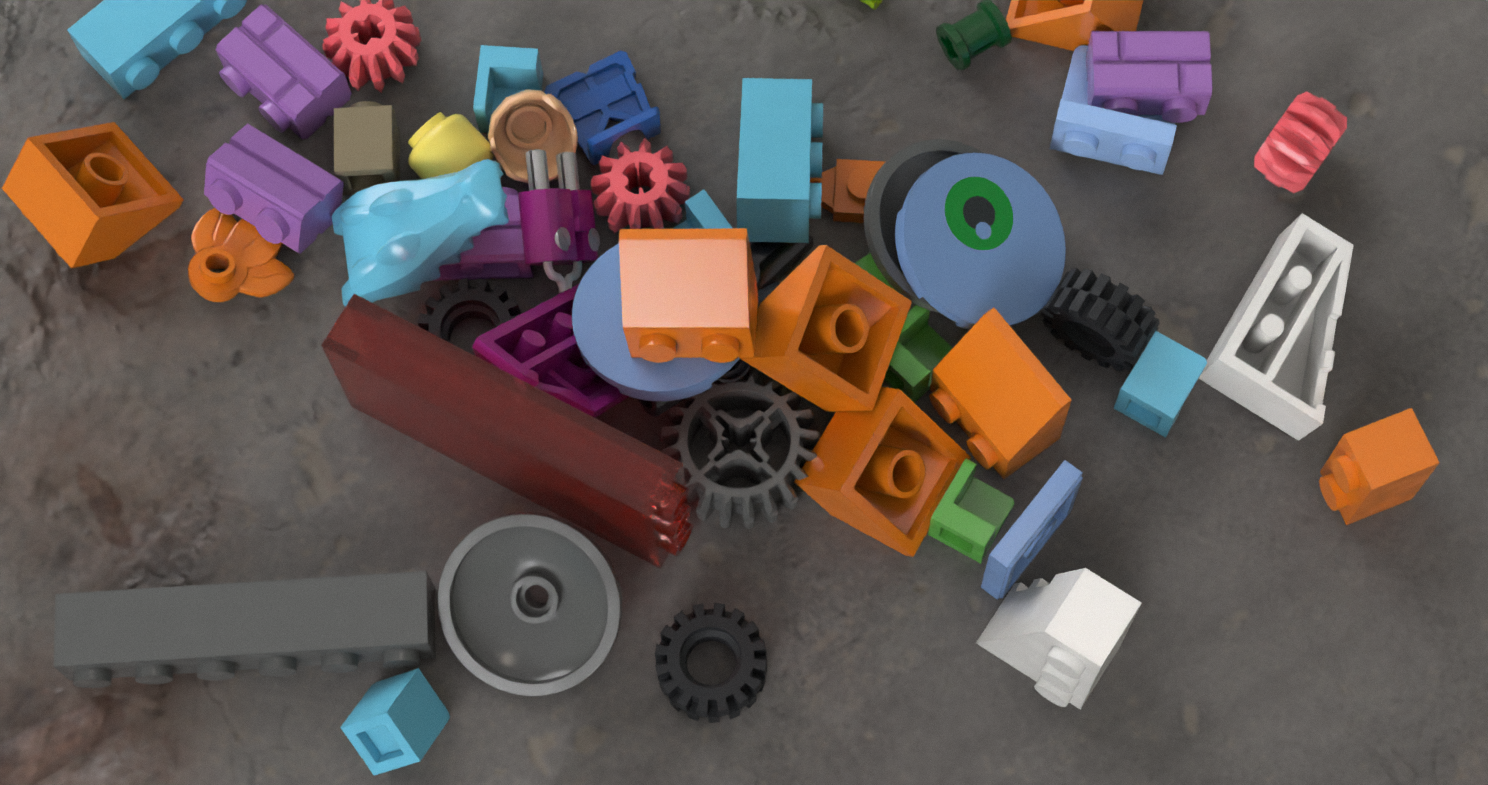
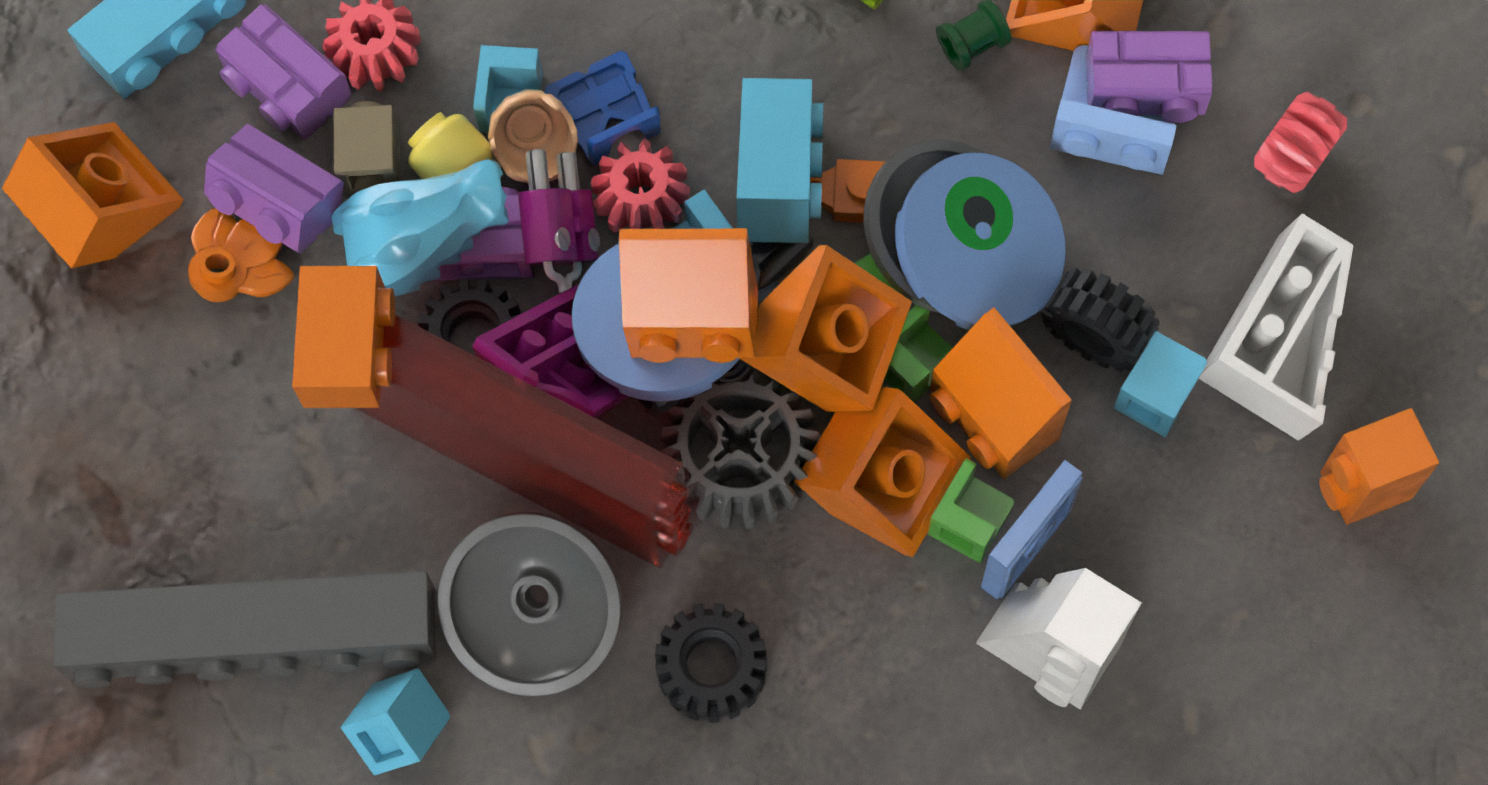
(341, 337): none -> orange brick

